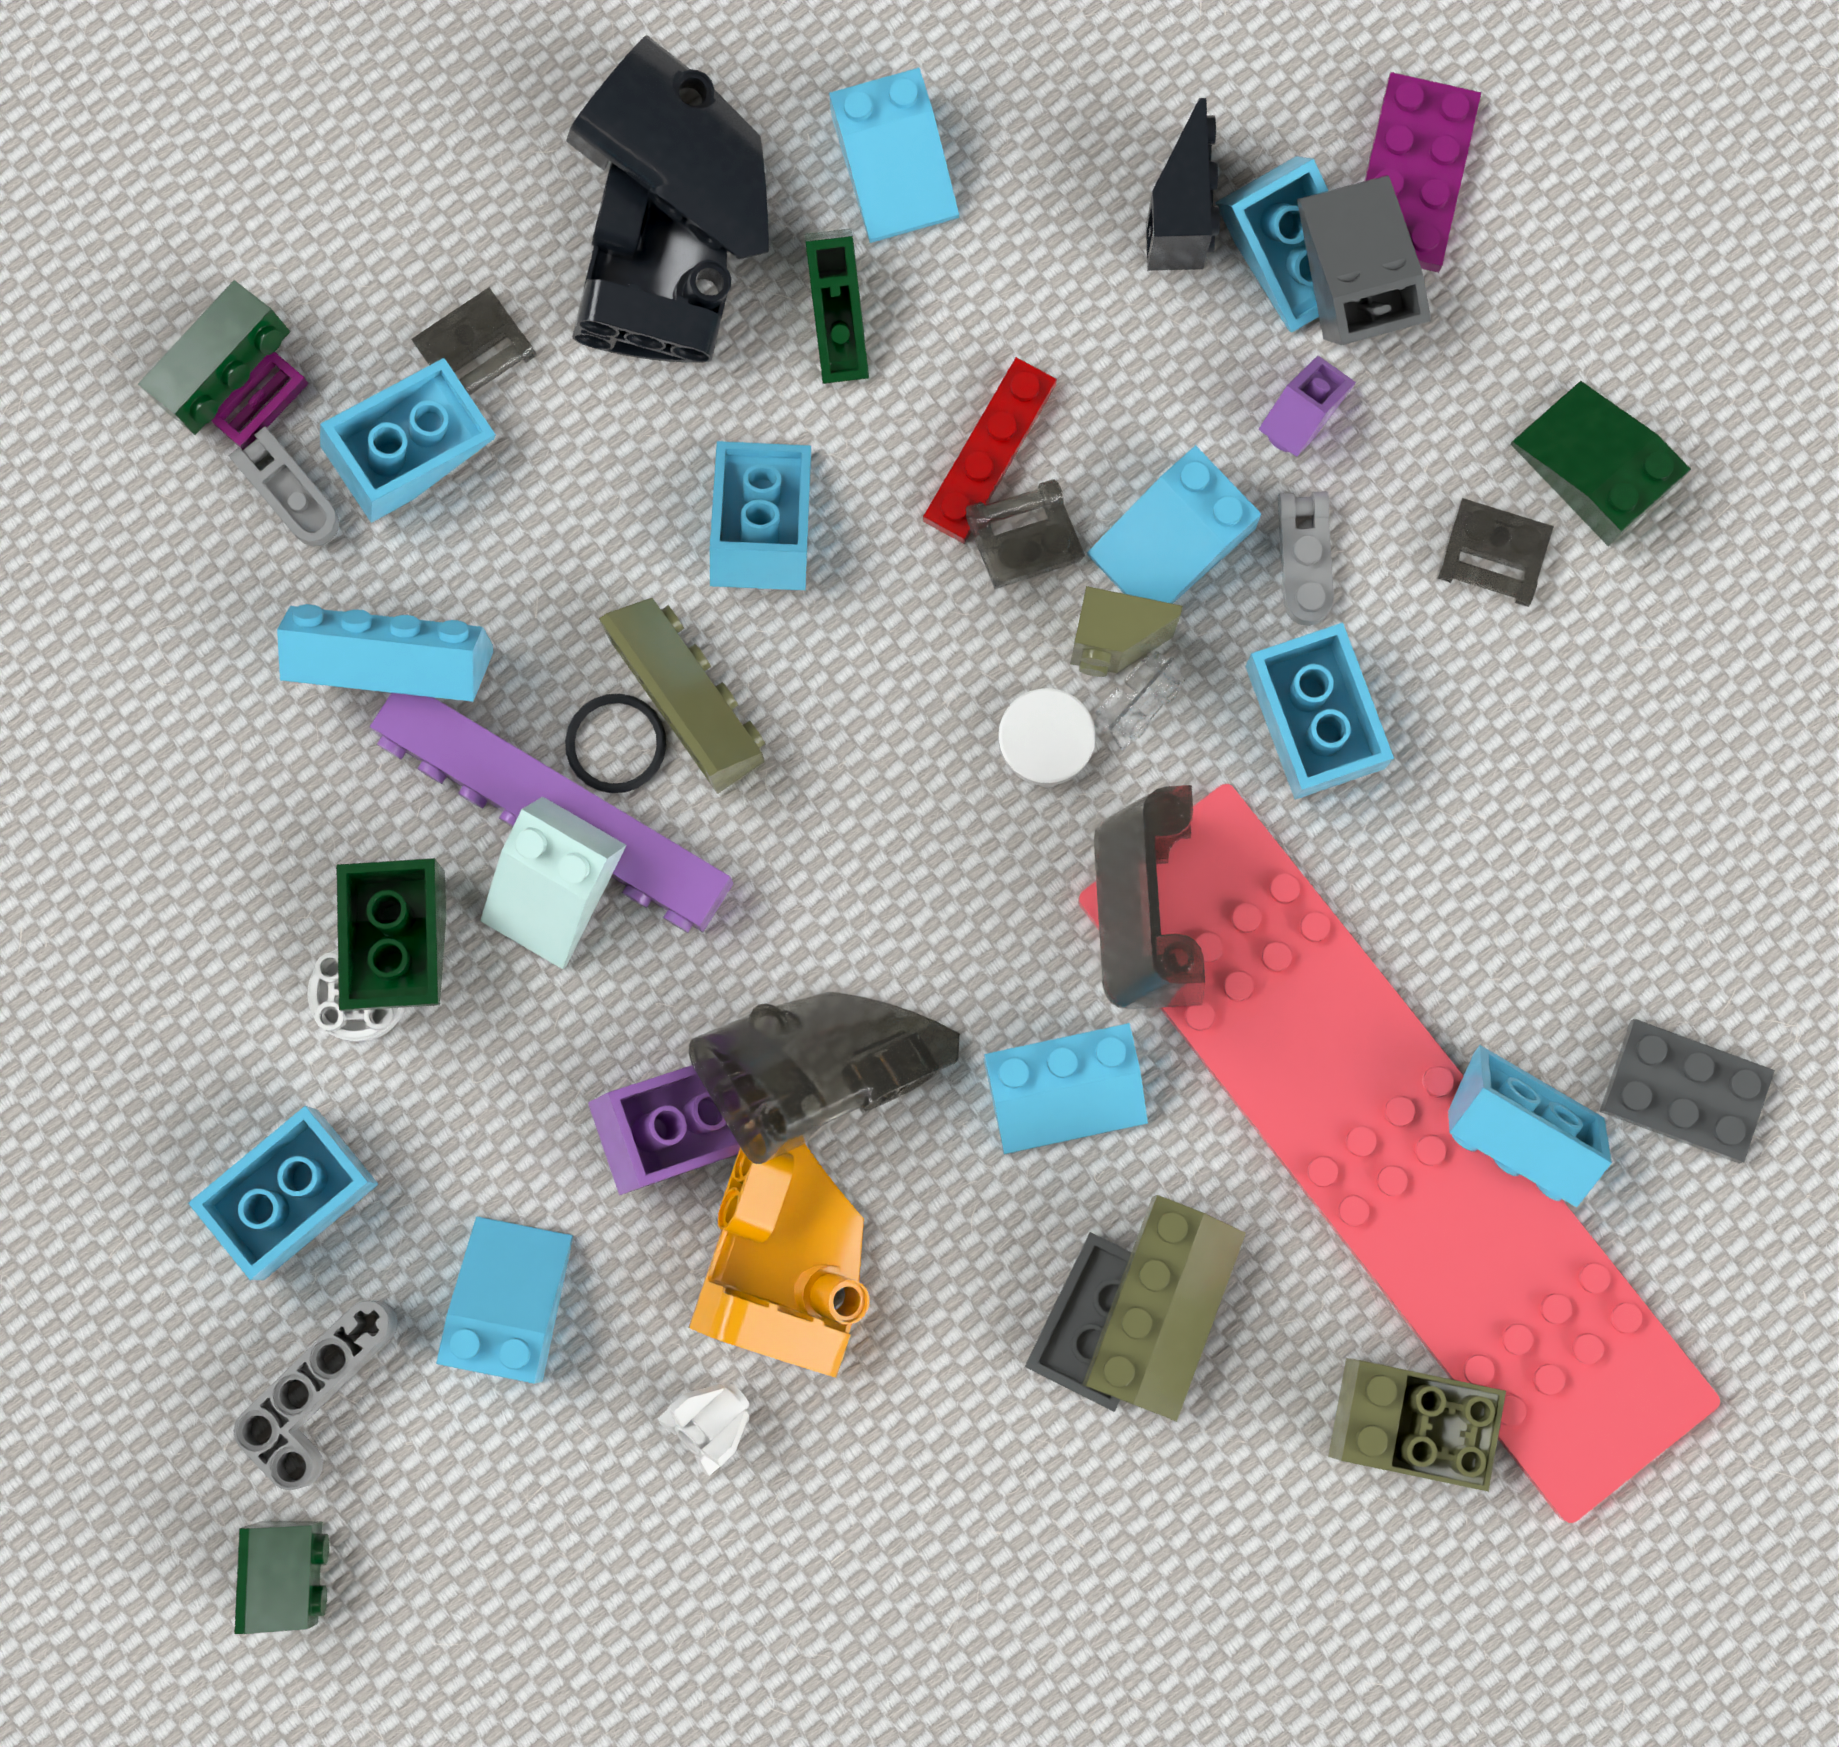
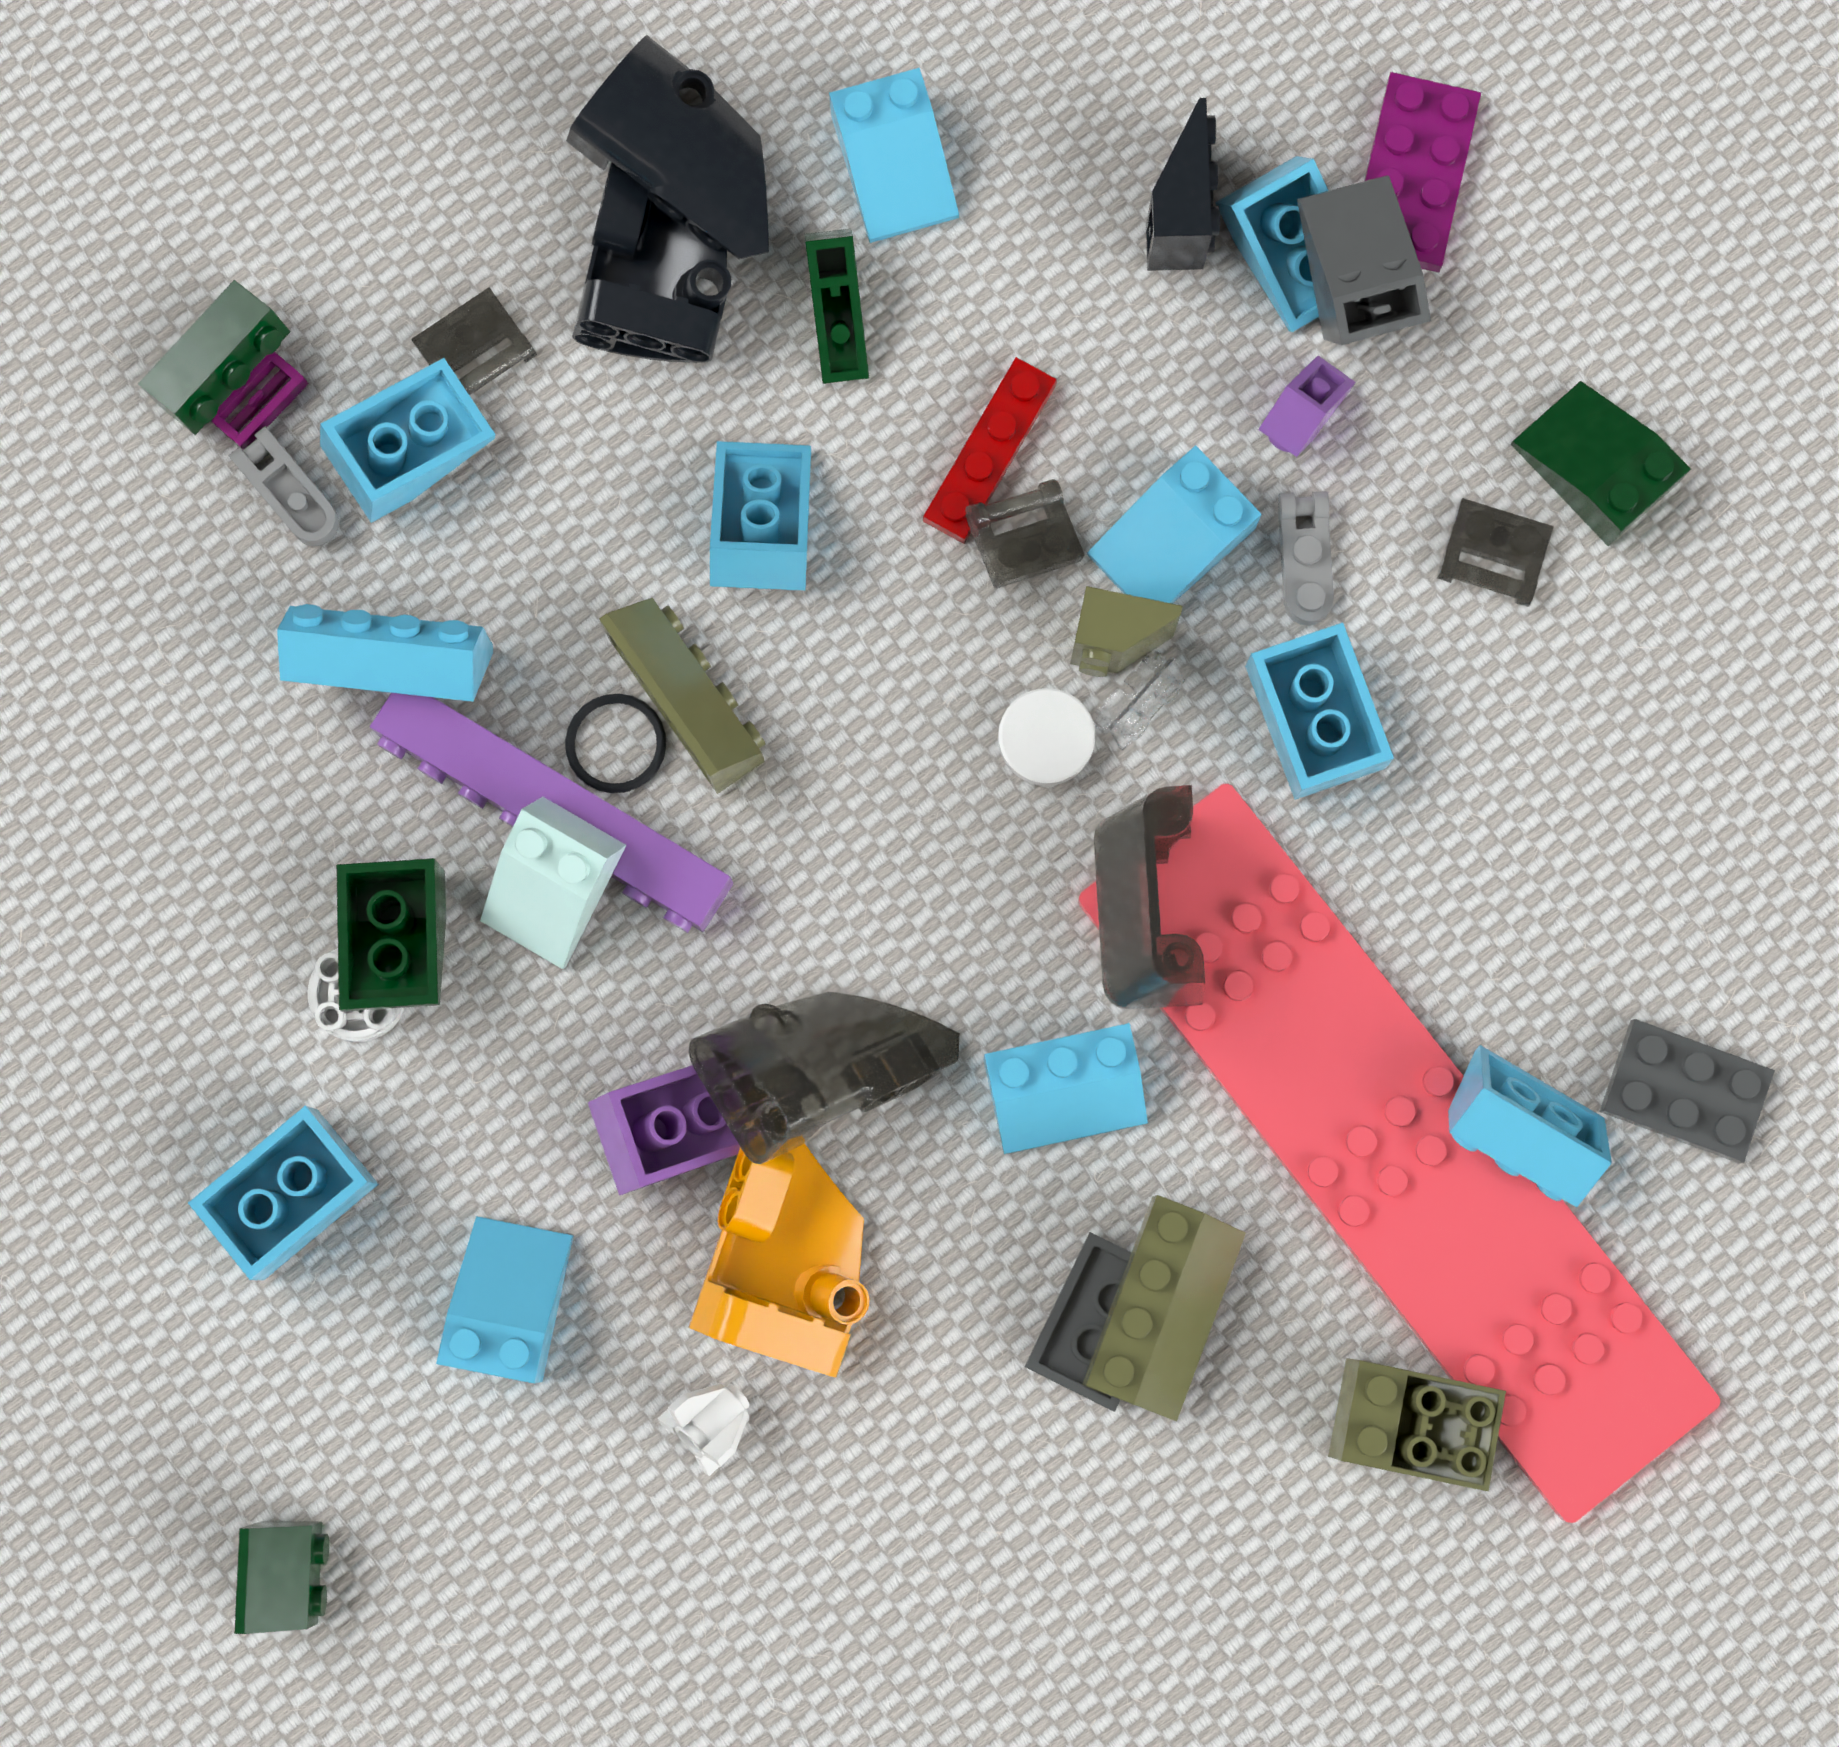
(321, 1385): light grey beam -> none

